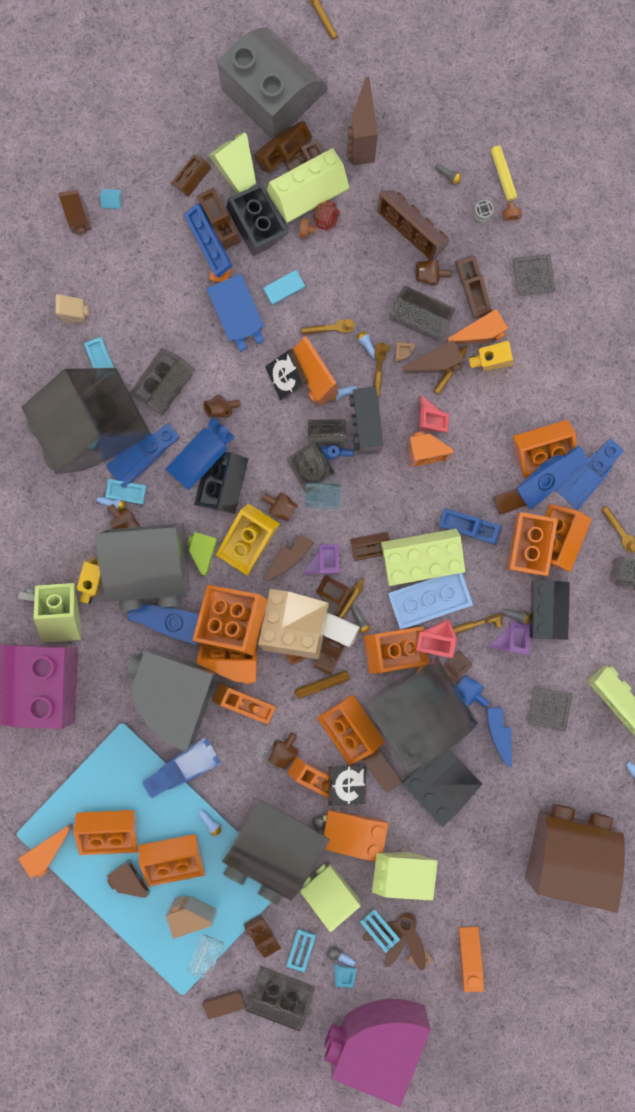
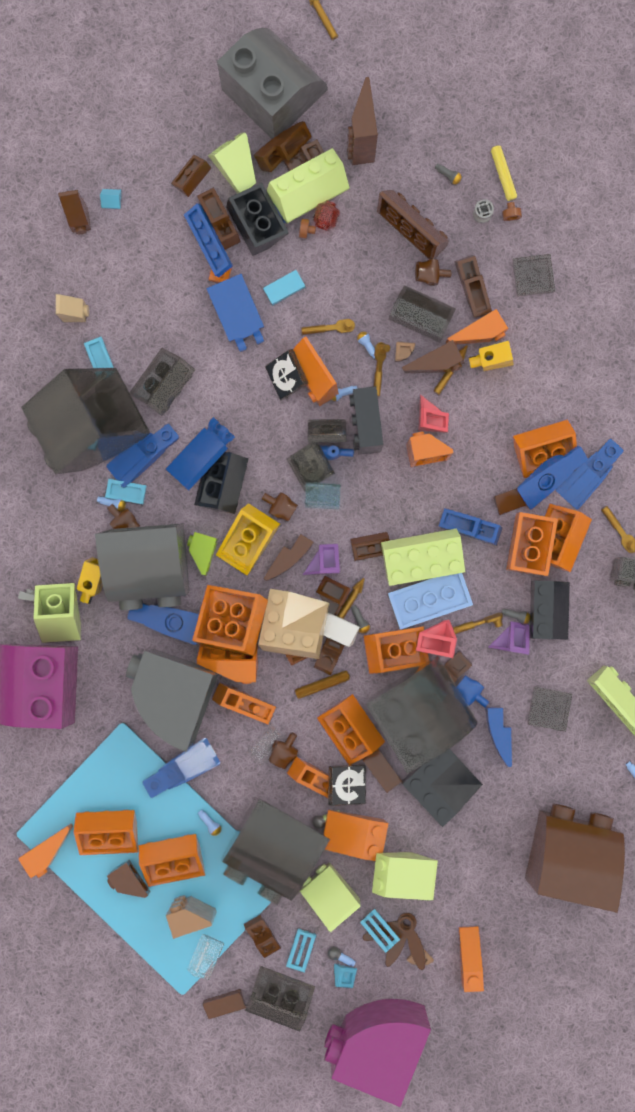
(220, 406): reddish brown piece -> none

